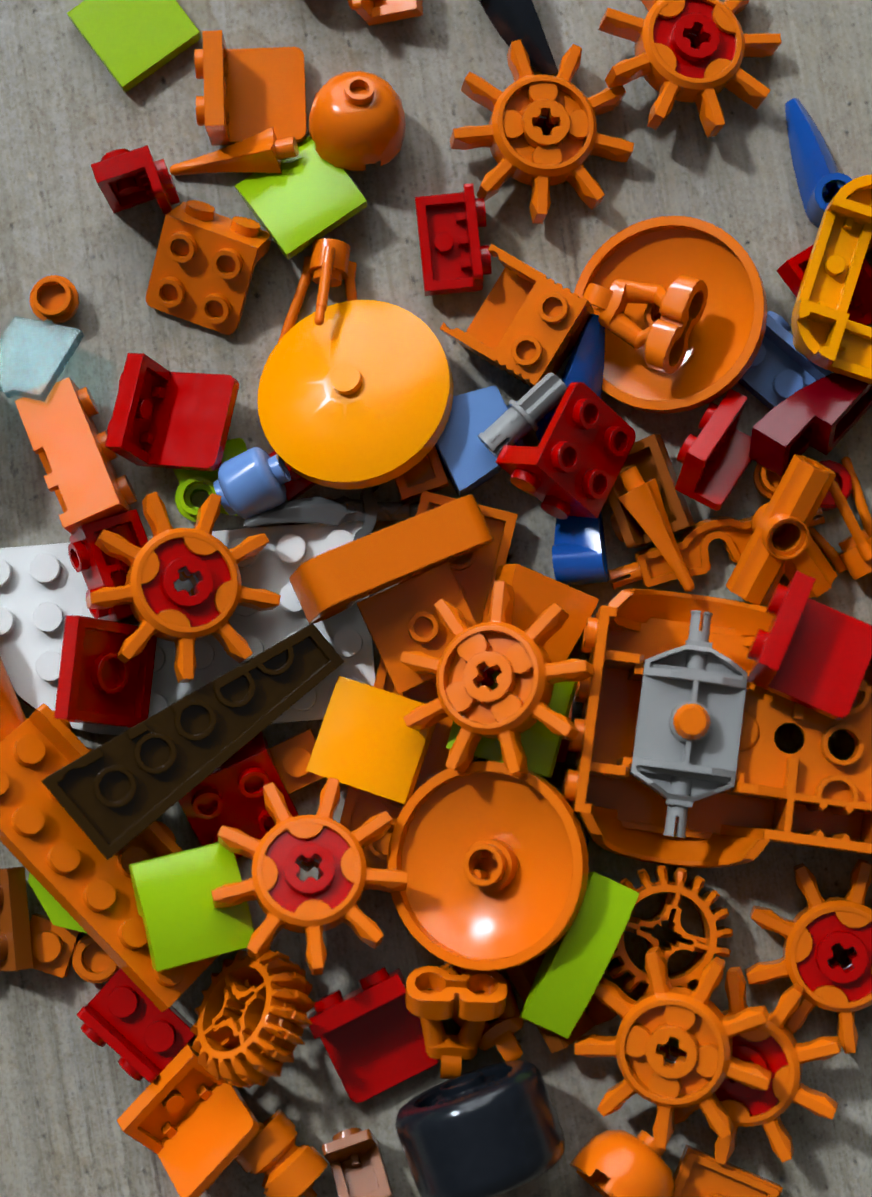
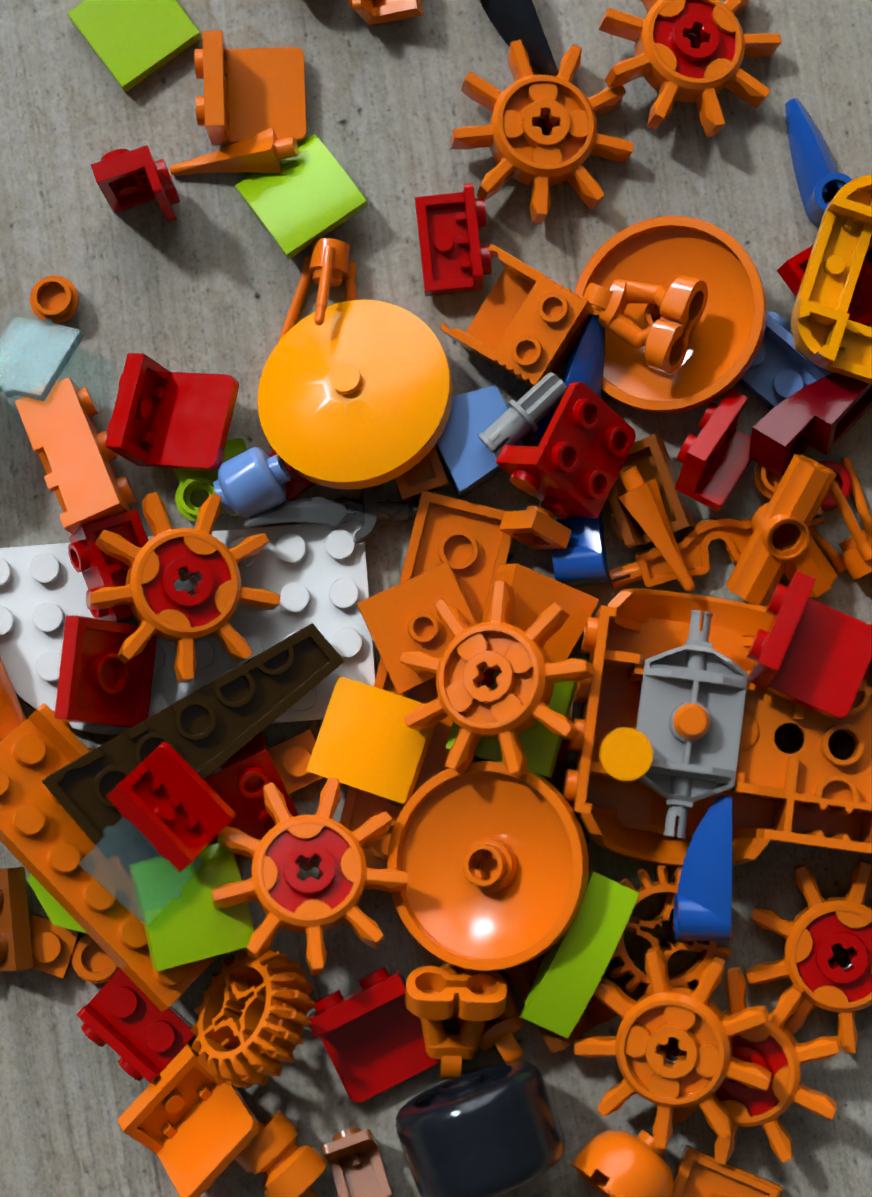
(135, 871): none -> clear light blue piece
(171, 806): none -> red bracket
(205, 265): orange bracket -> none
(357, 121): orange cylinder -> none
(388, 557): orange beam -> none
(535, 528): none -> orange plate
(626, 754): none -> light orange tile
(705, 883): none -> blue piece

